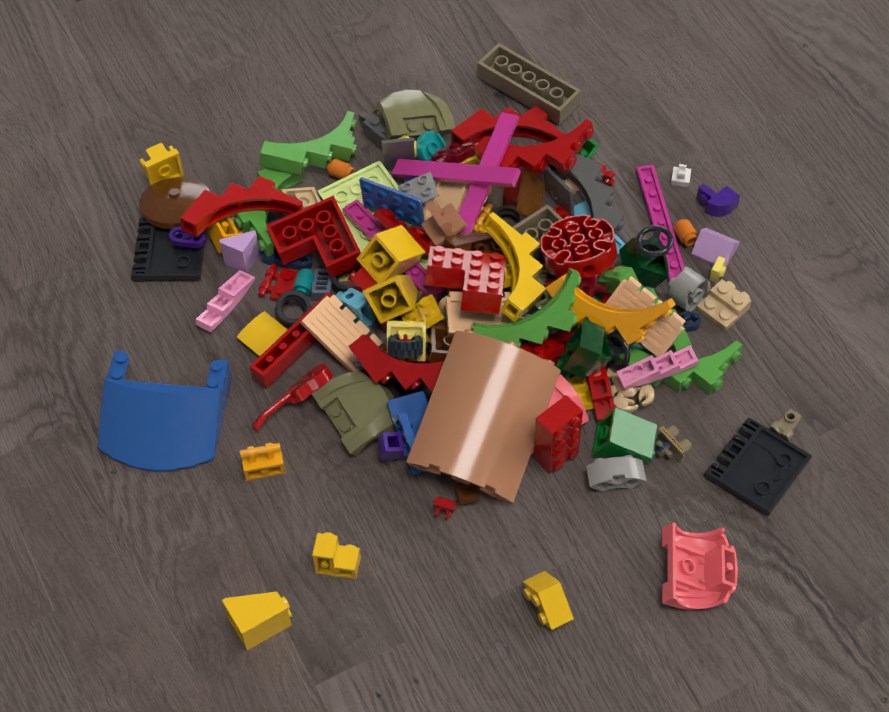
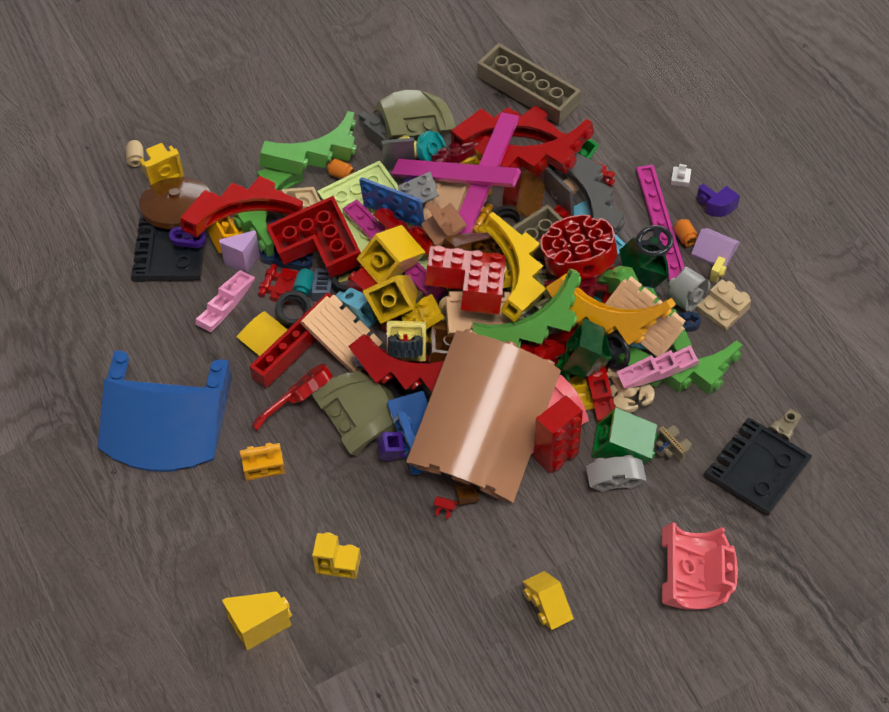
(134, 152): none -> tan brick

